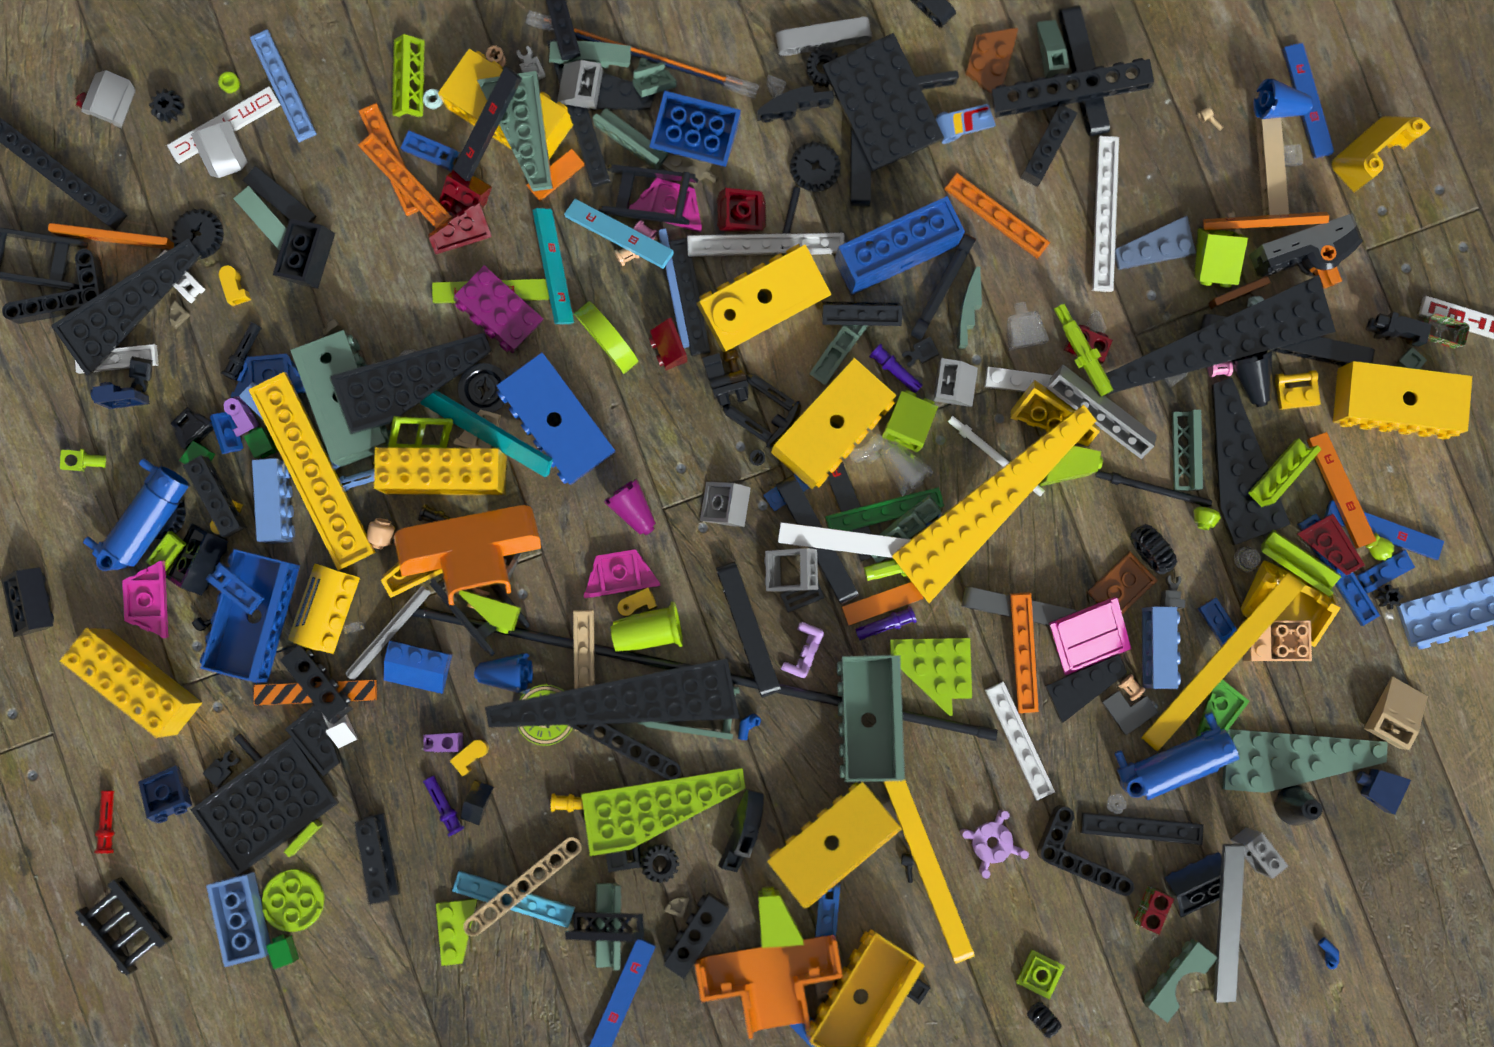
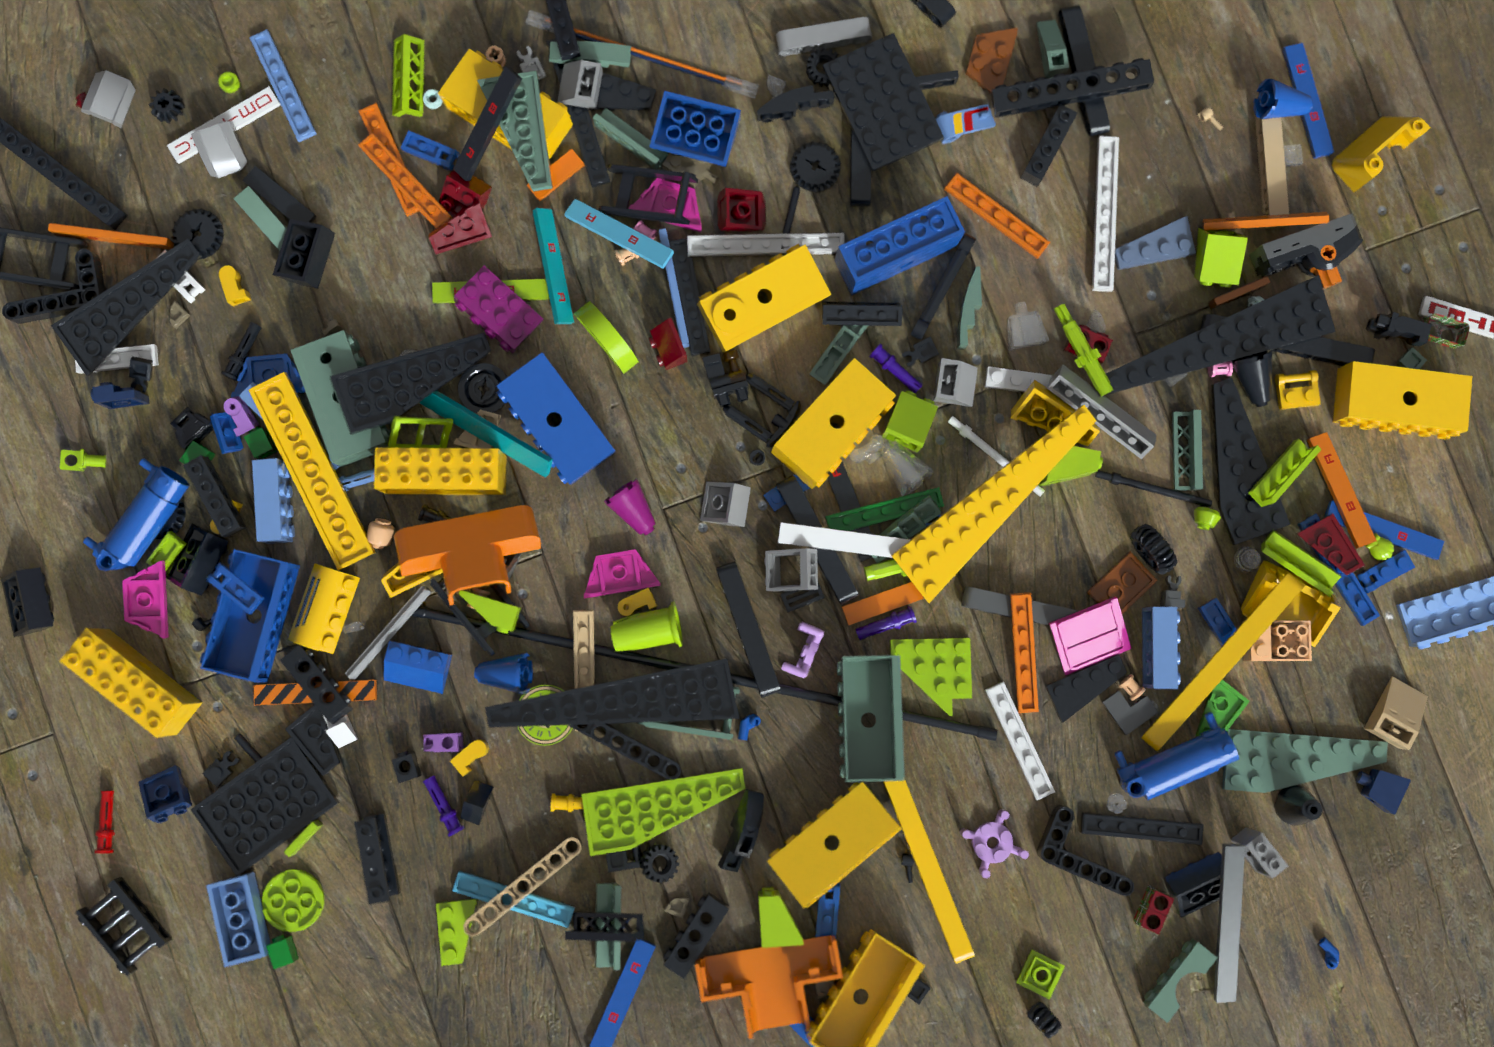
(401, 774): none -> black brick
(652, 78): sand green slope -> none
(1394, 597): black gear -> none

